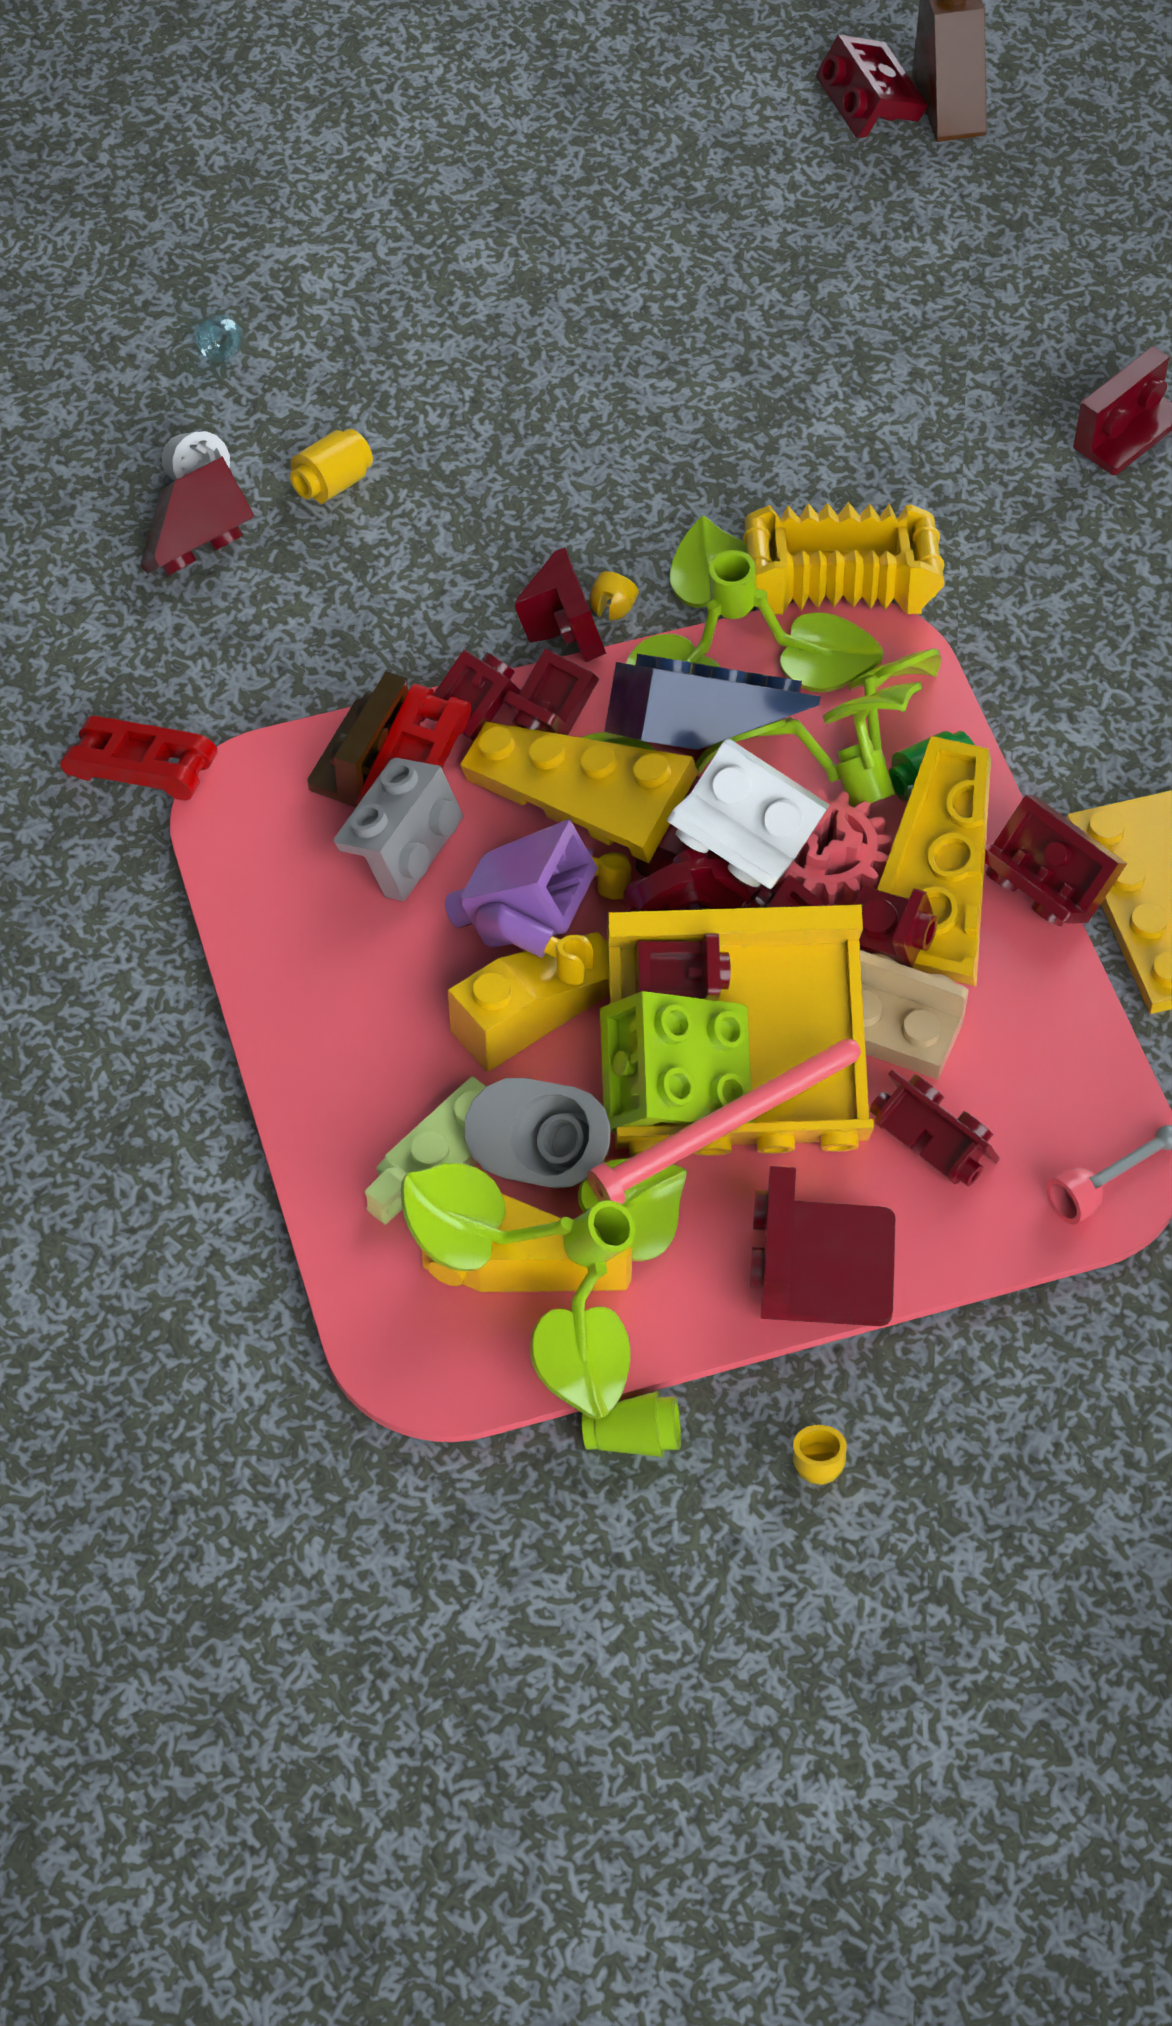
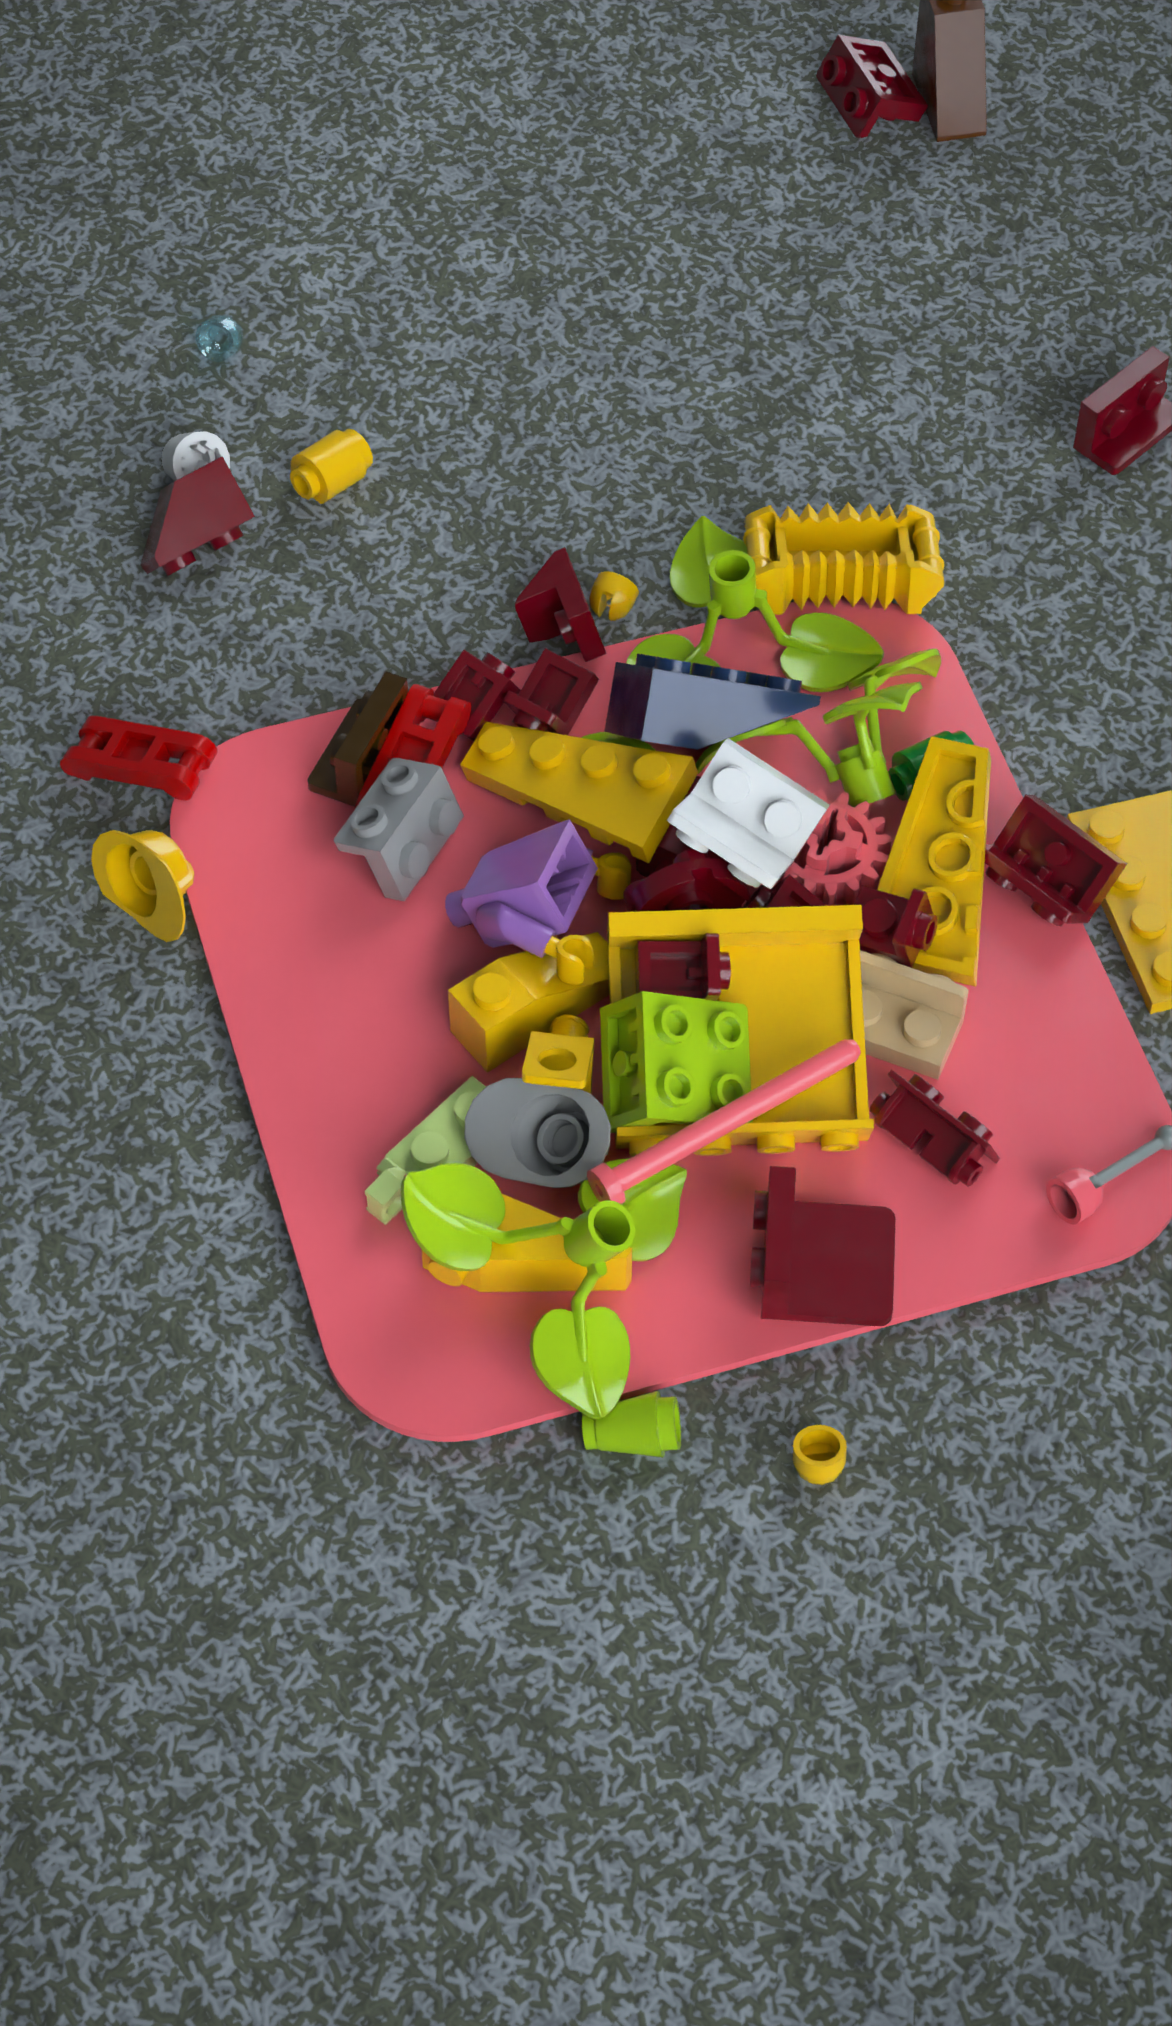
(144, 878): none -> yellow piece
(561, 1056): none -> yellow bracket

